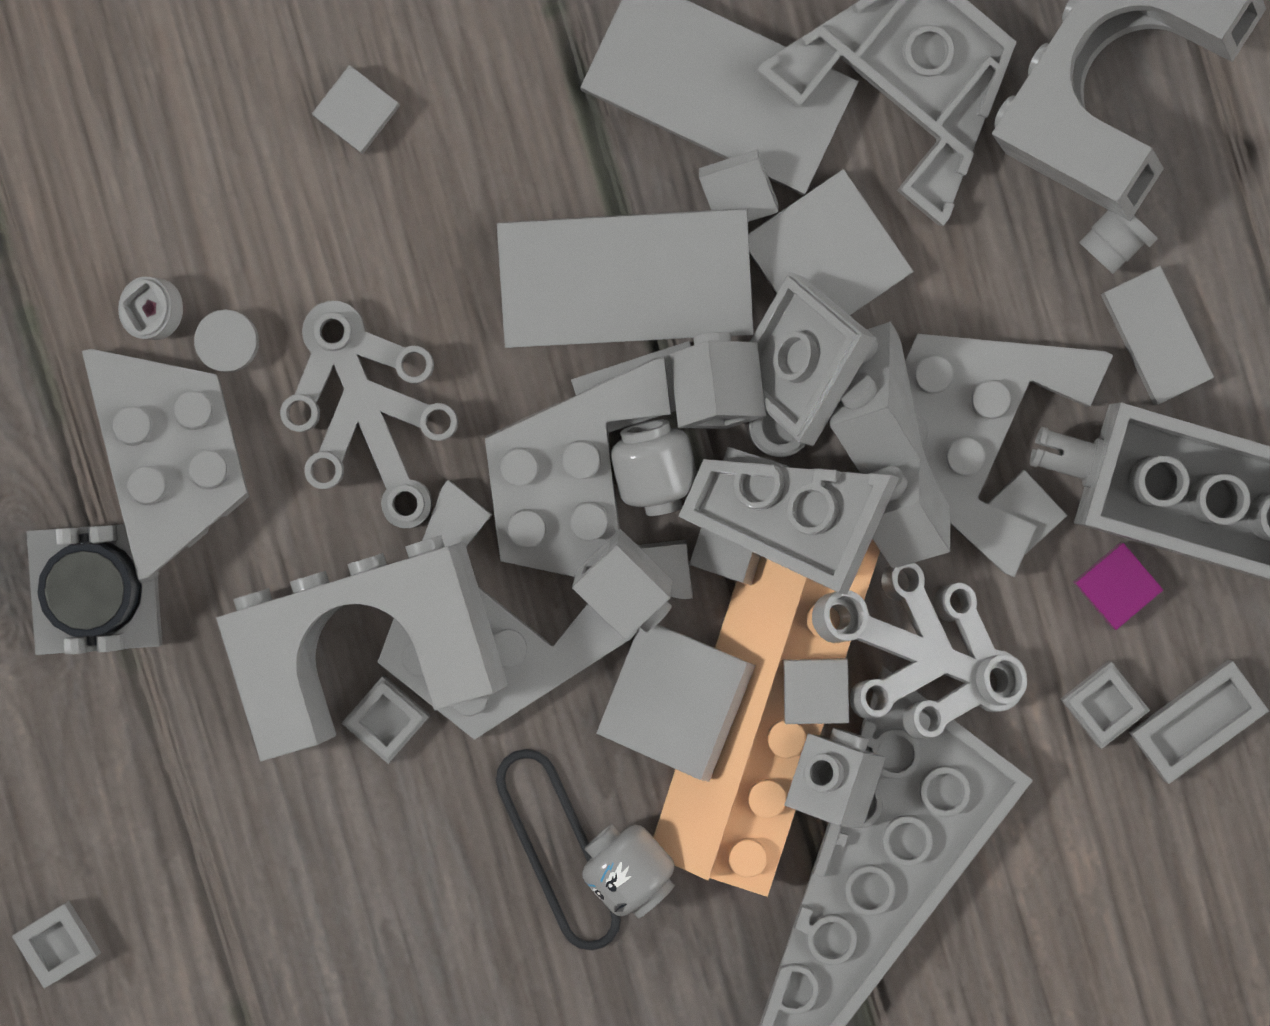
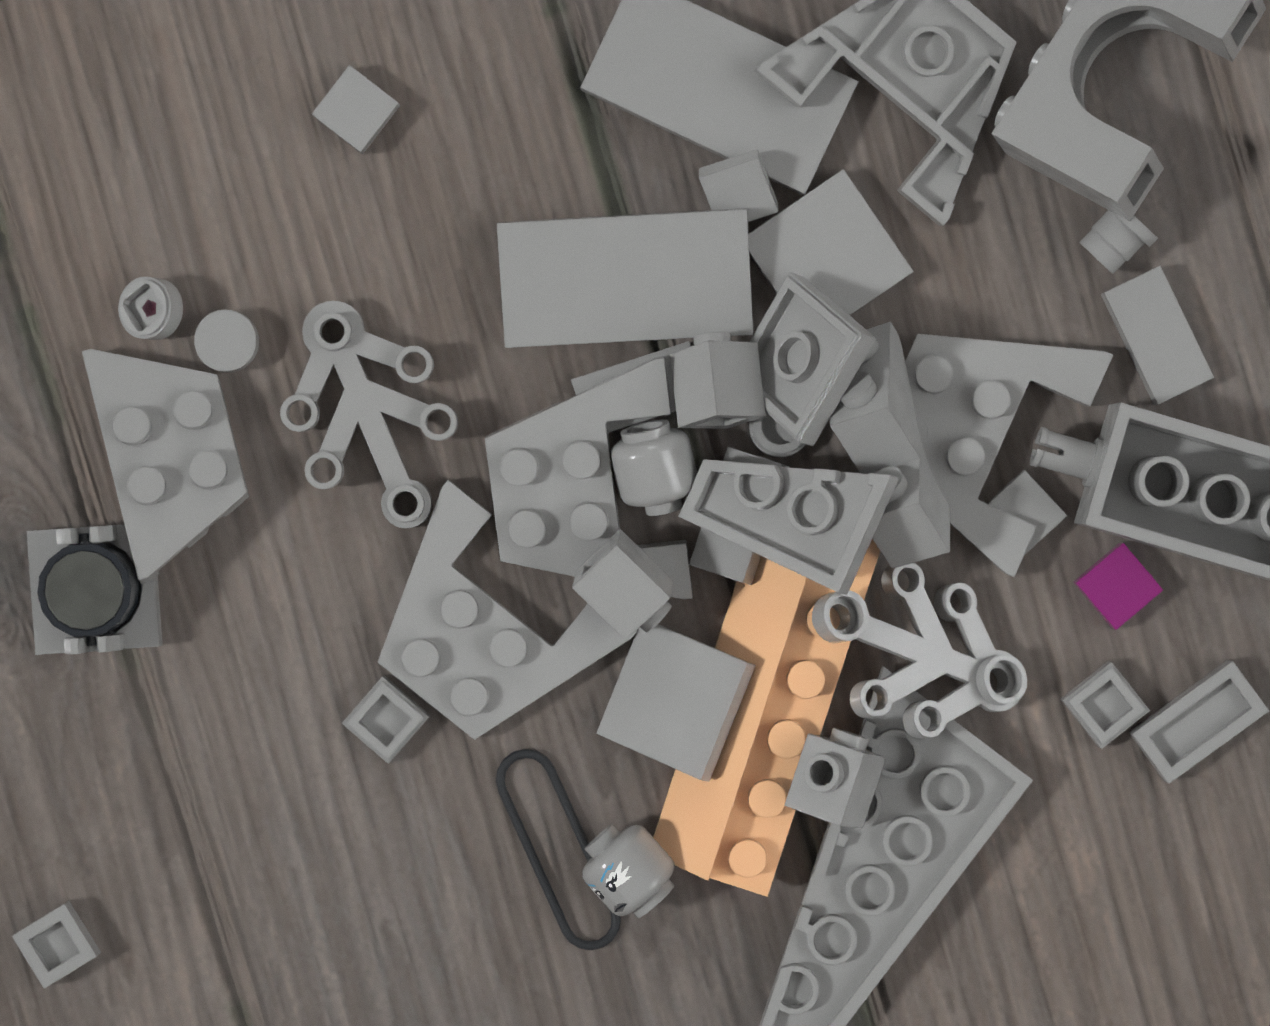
(276, 640): light grey arch -> none
(816, 691): light grey tile -> none

